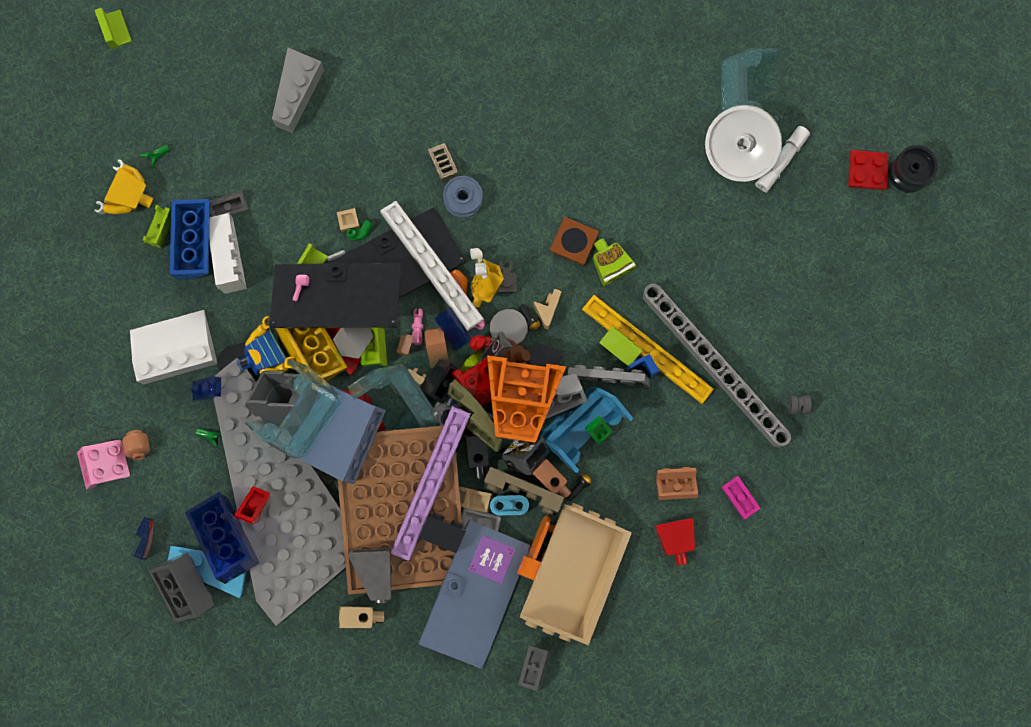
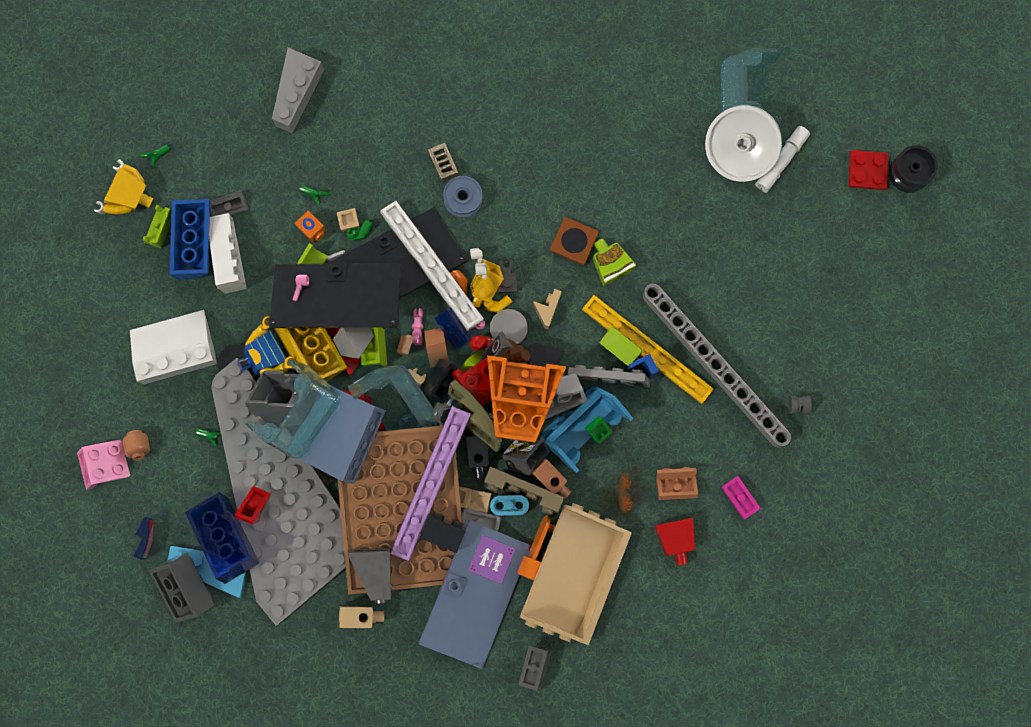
(113, 28): lime panel -> none
(206, 388): clear blue plate -> none
(311, 227): none -> orange brick
(314, 193): none -> green bar
(496, 306): none -> yellow arm
(533, 323): black piece -> none
(583, 482): black piece -> none
(624, 501): none -> clear orange slope

